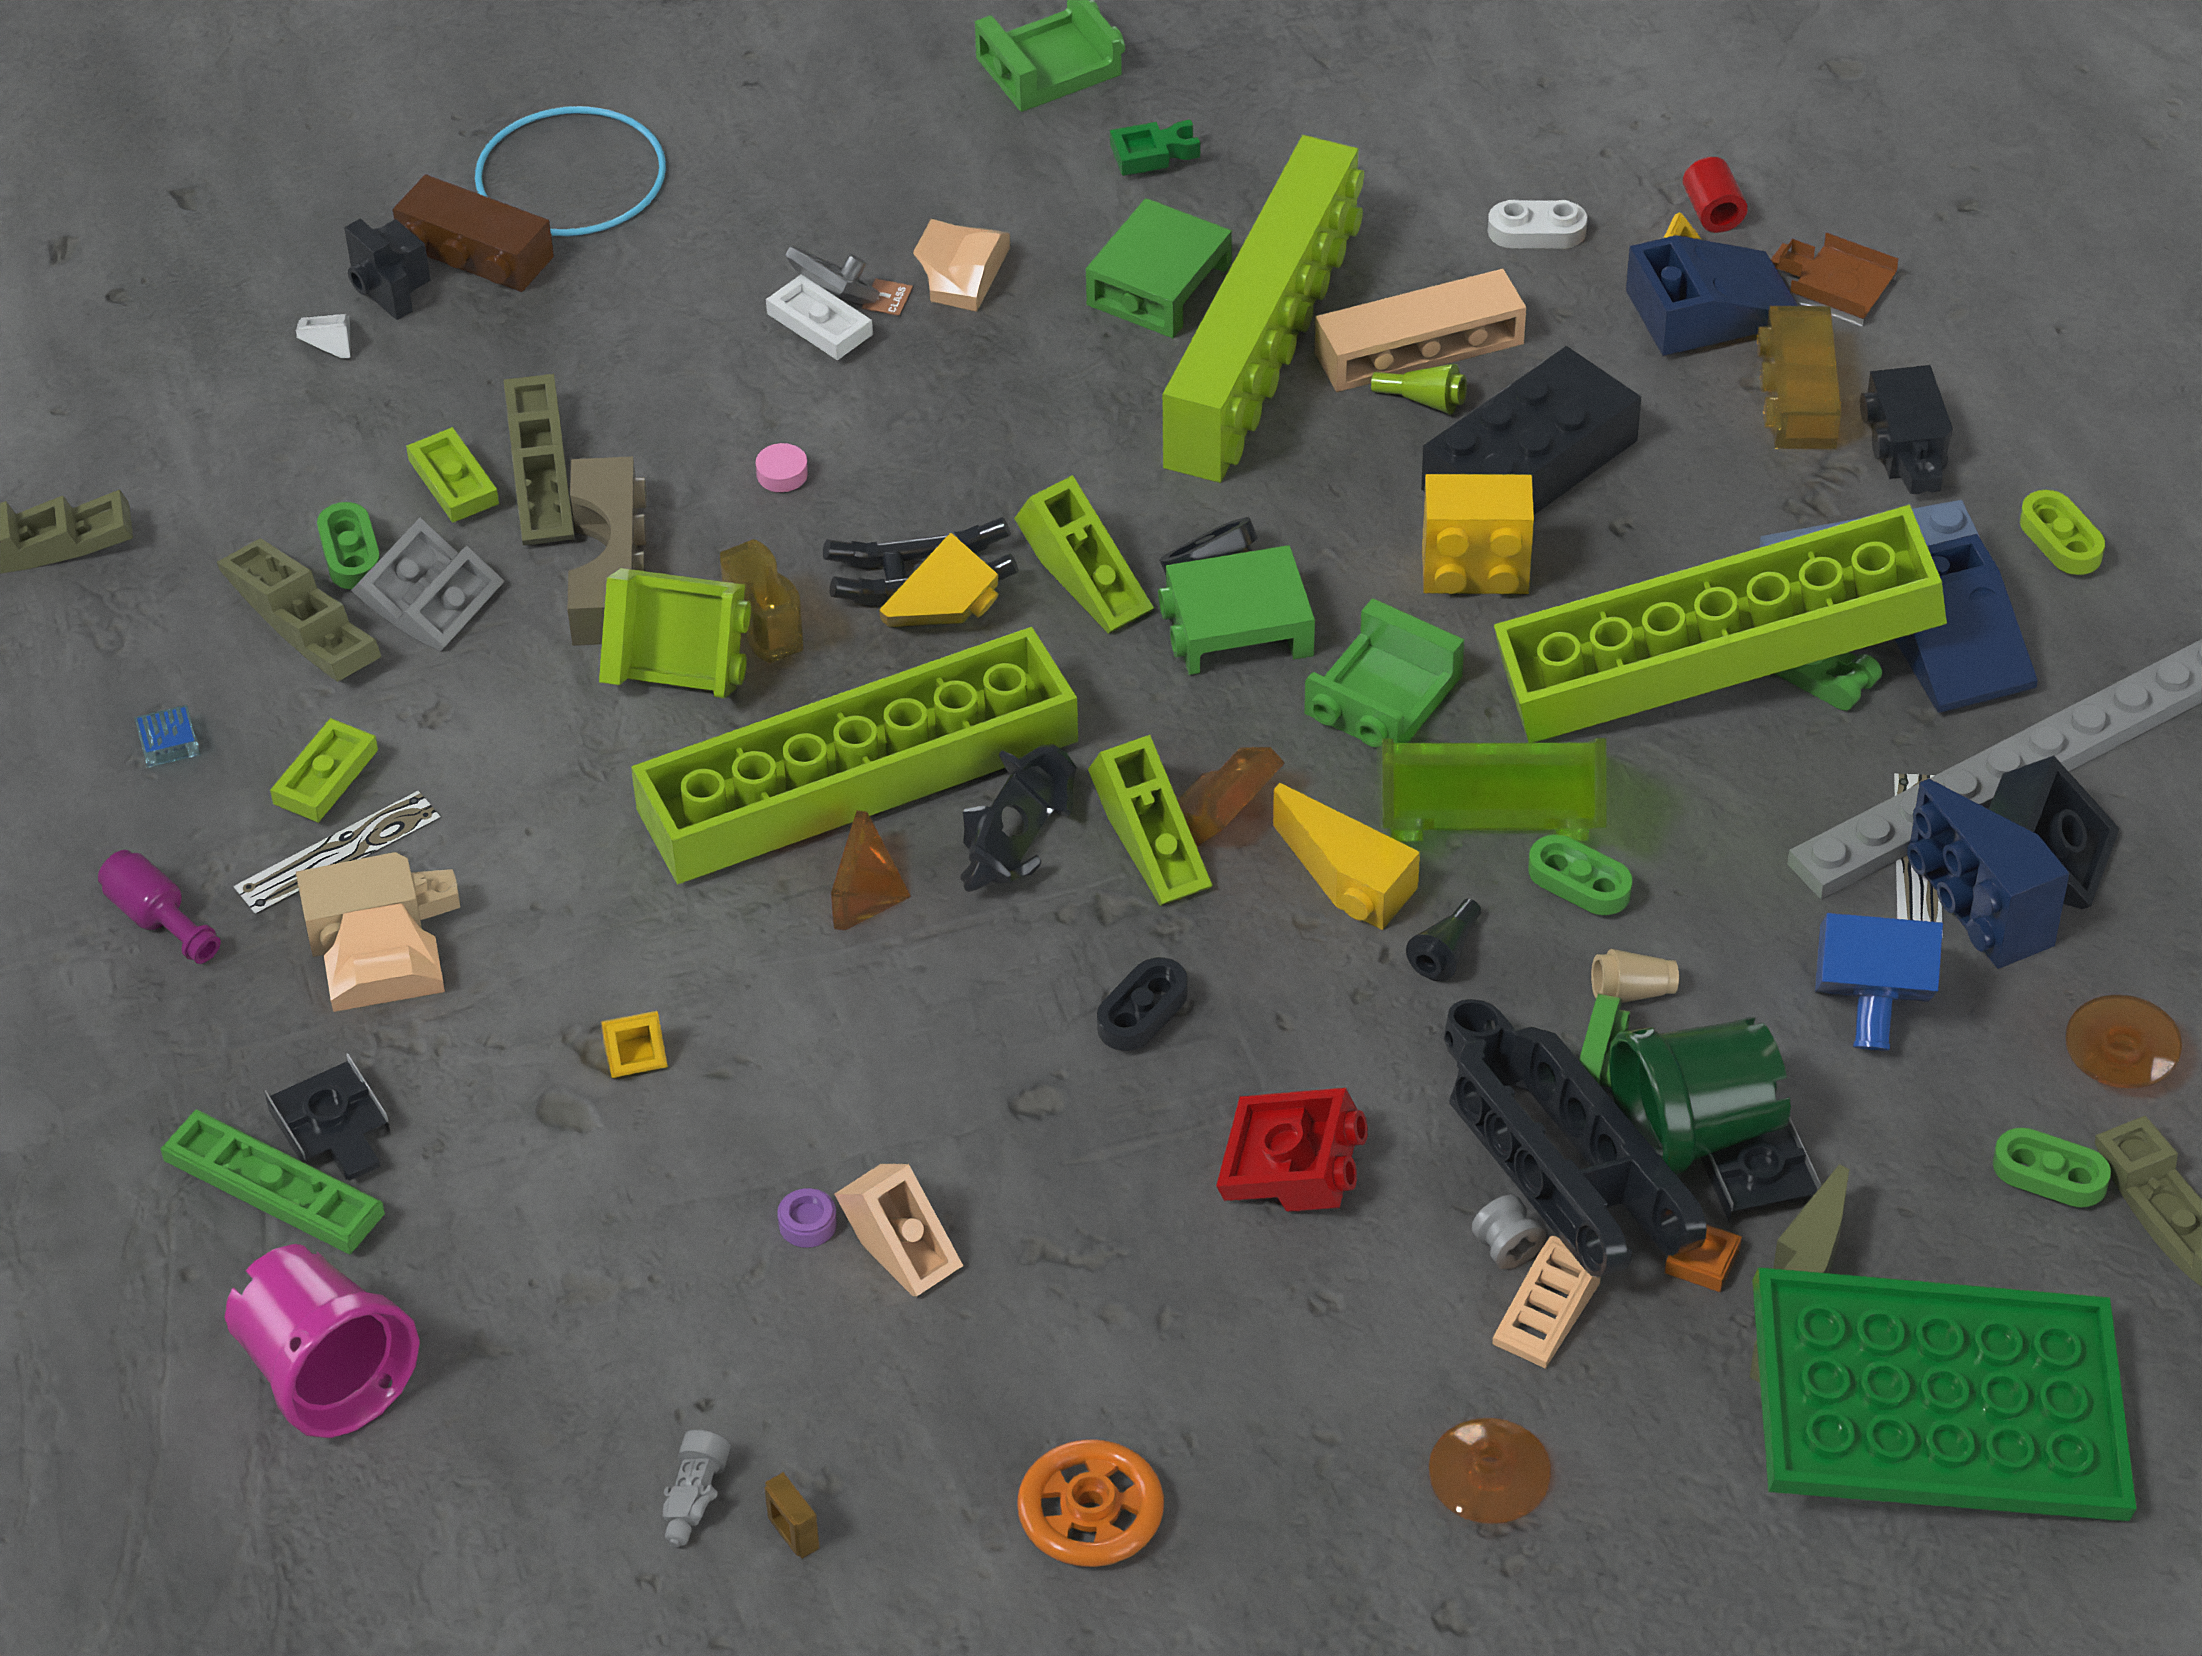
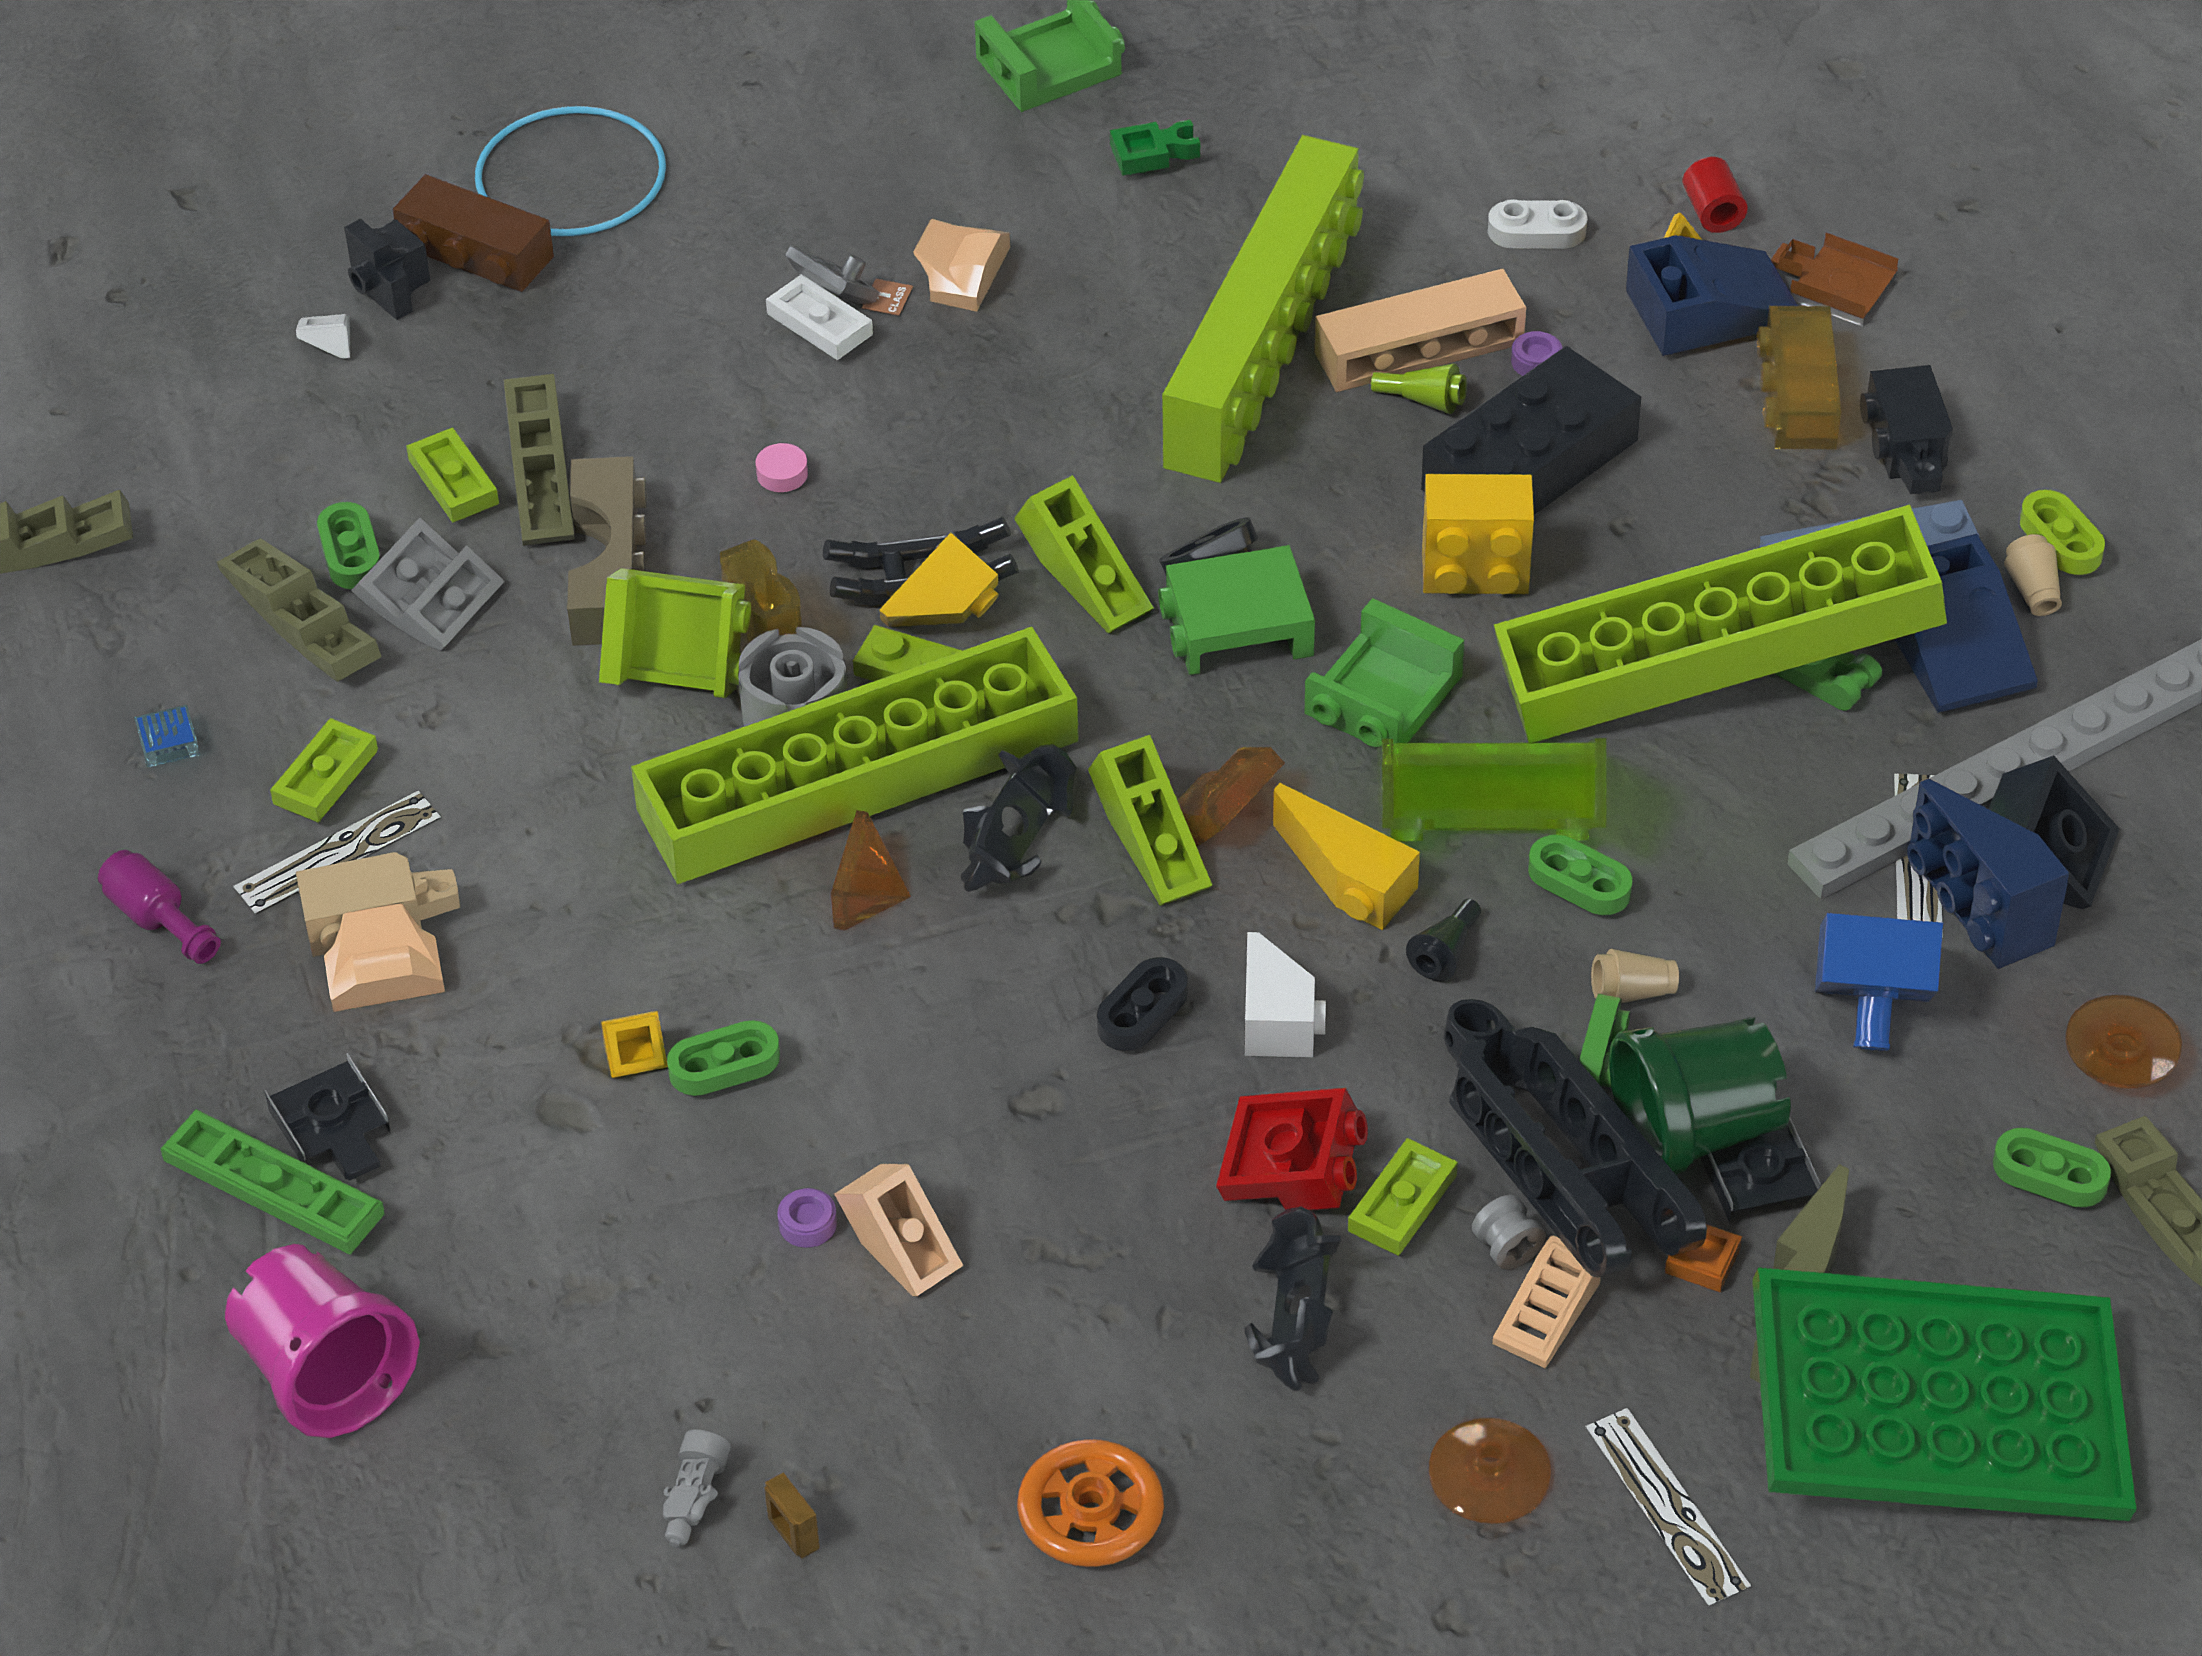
(722, 1058): none -> bright green plate
(788, 672): none -> light grey brick
(891, 652): none -> lime plate
(1156, 266): bright green panel -> none
(1279, 1003): none -> white slope
(1299, 1257): none -> black piece
(1402, 1196): none -> lime plate
(1532, 349): none -> medium lavender tile
(1668, 1506): none -> sticker
(2035, 572): none -> tan cone

